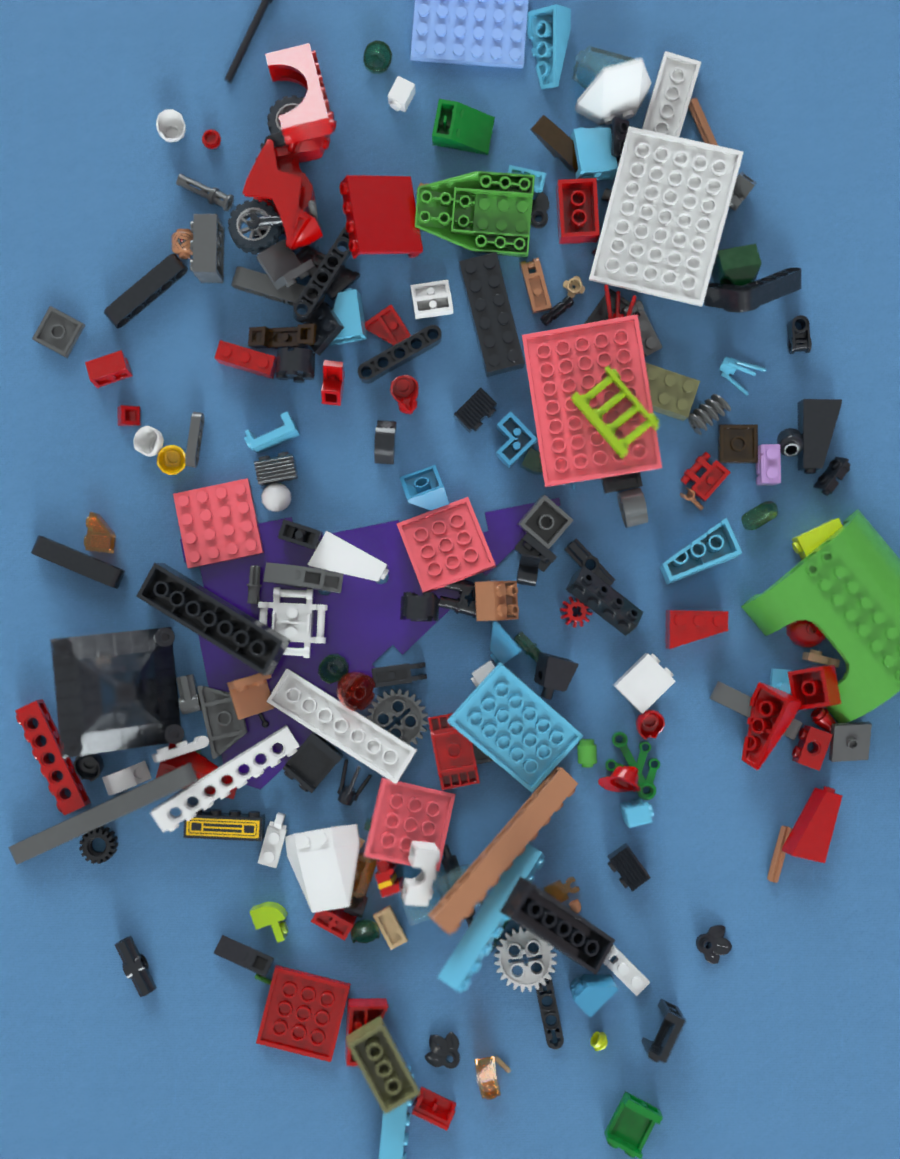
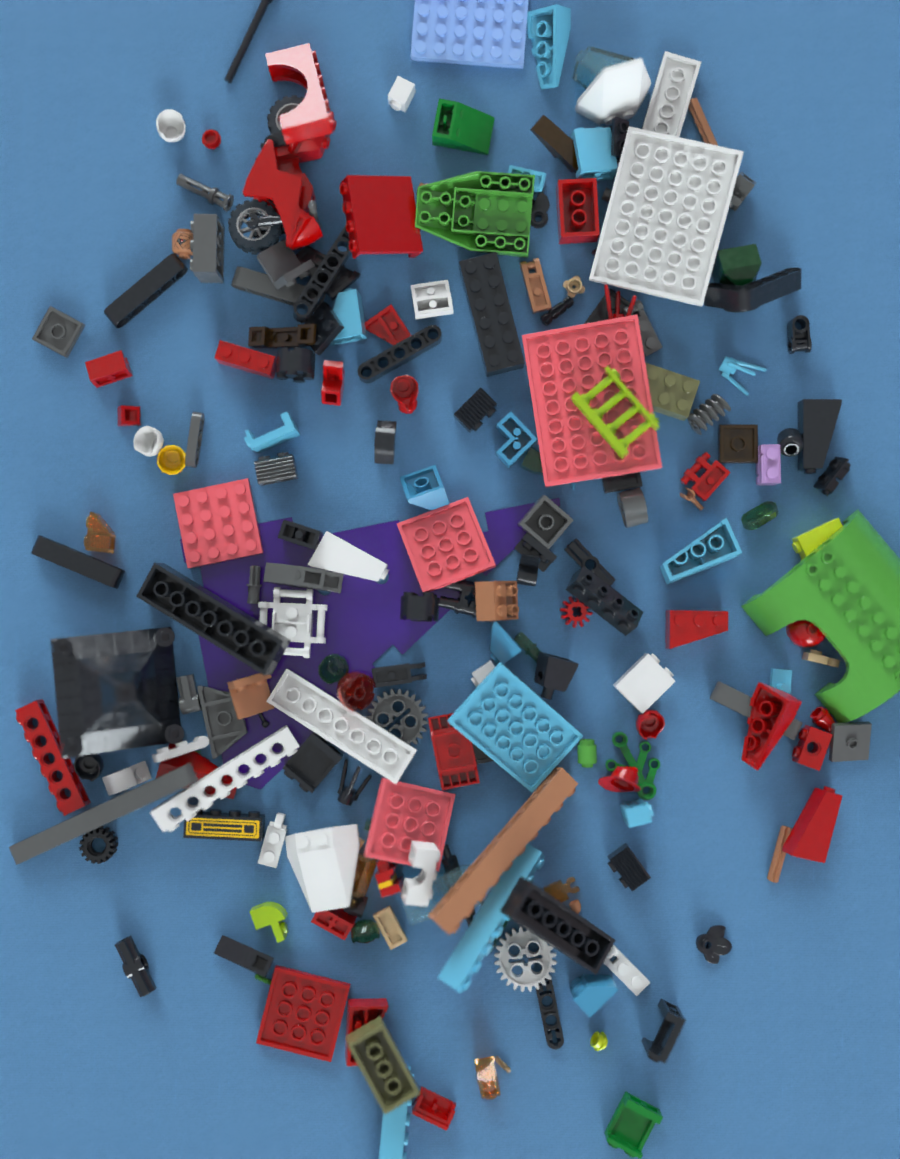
(276, 497): white hair -> none
(377, 57): clear green hair -> none
(441, 1048): black plate -> none
(815, 686): red brick -> none

